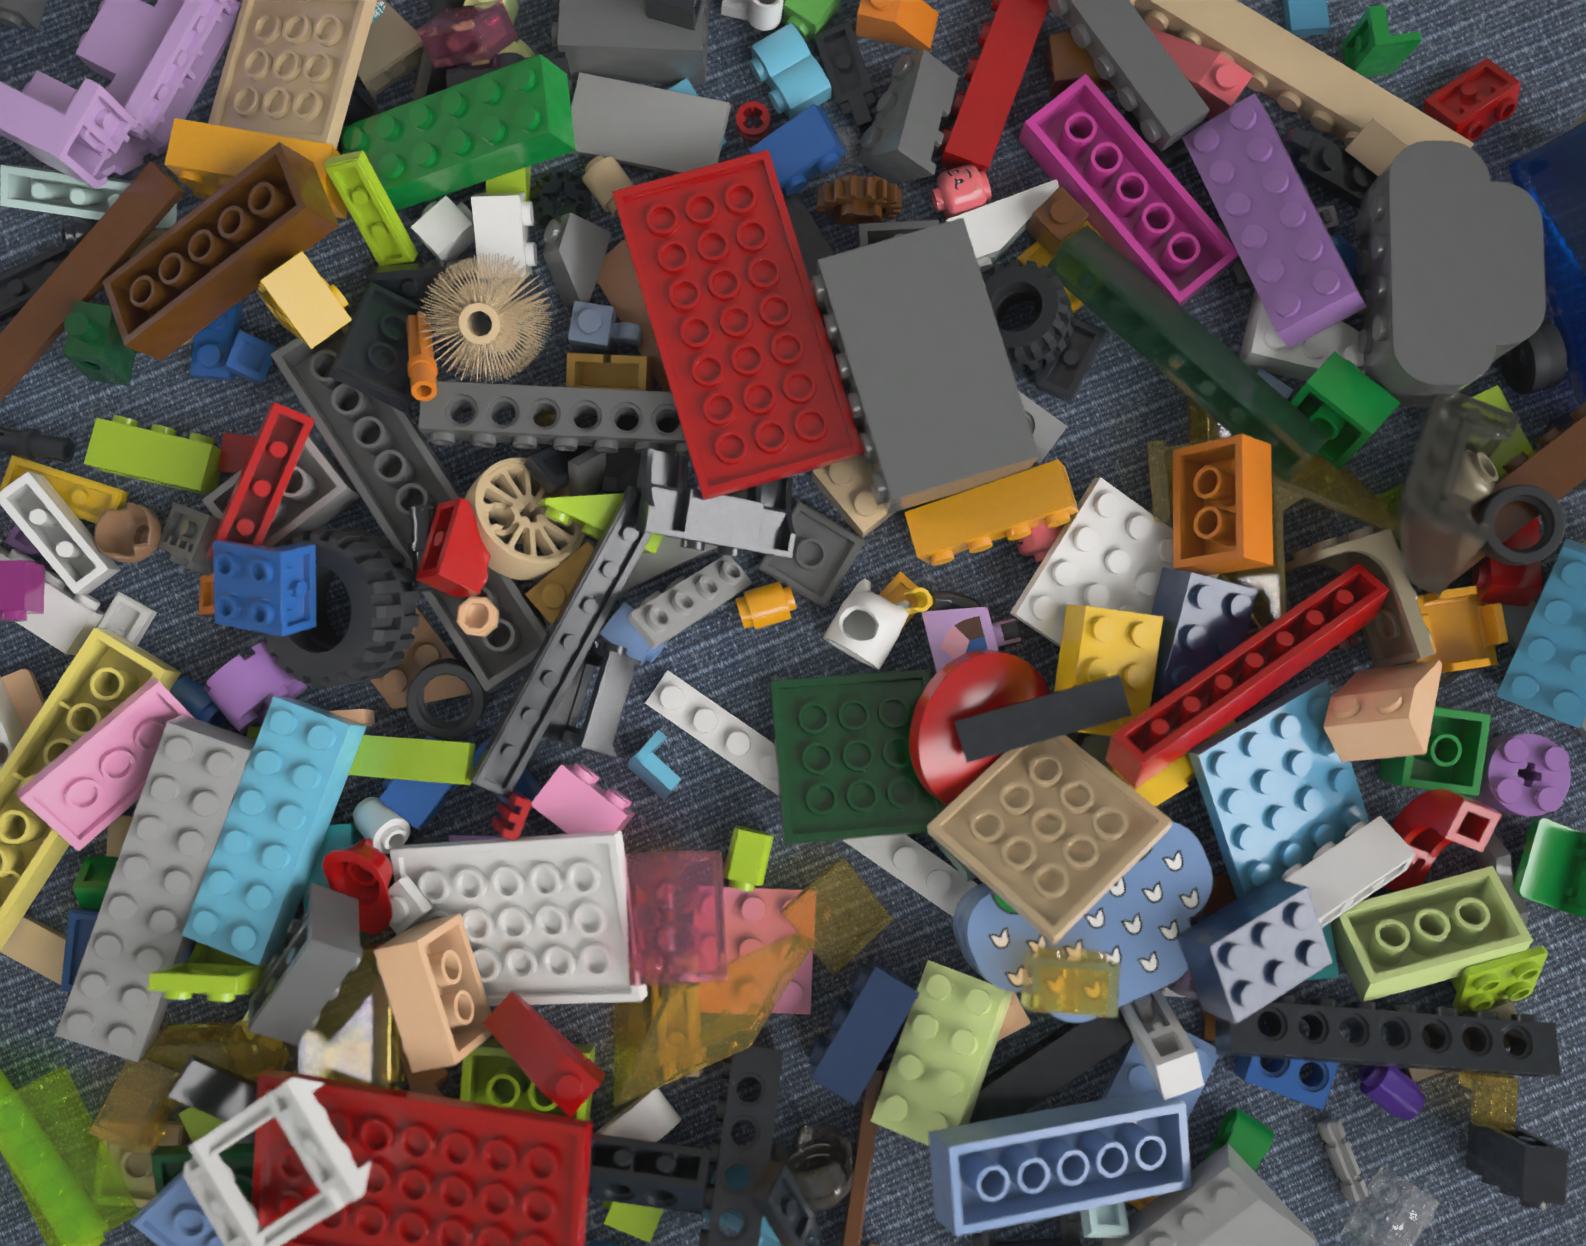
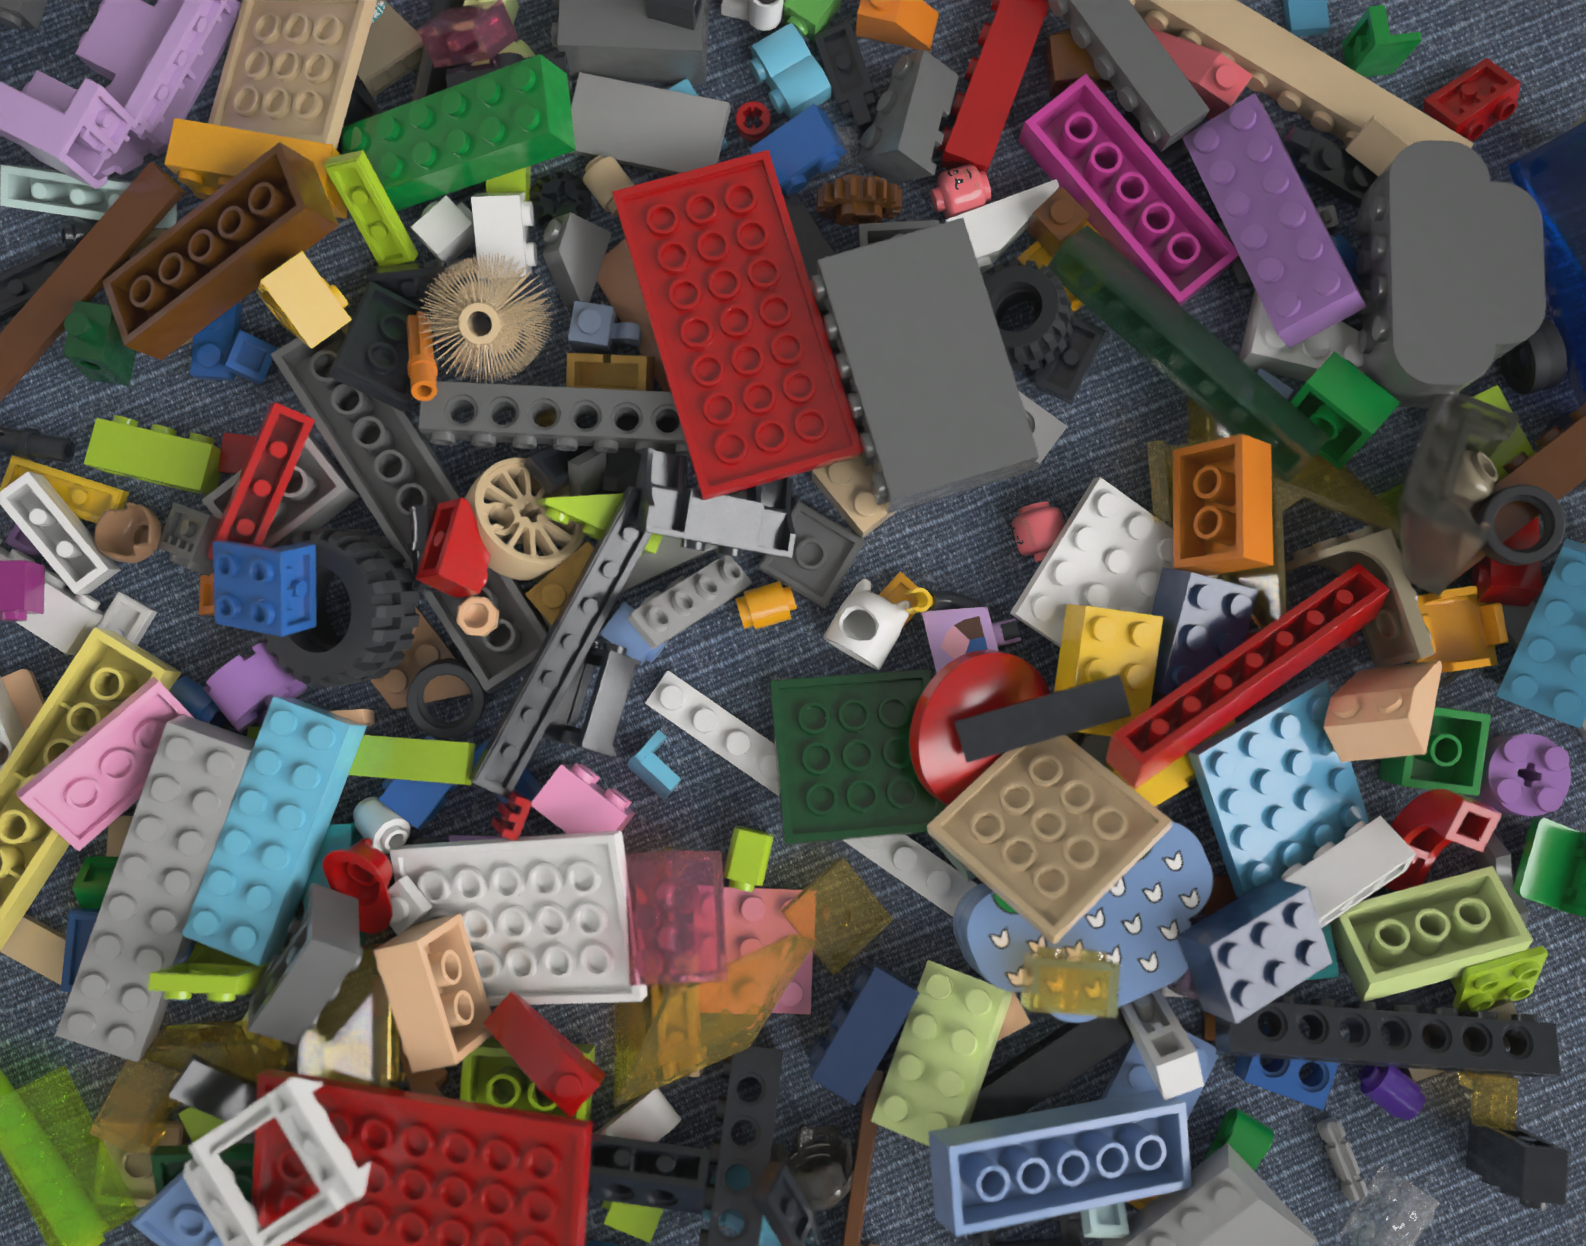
(991, 513): light orange brick -> none

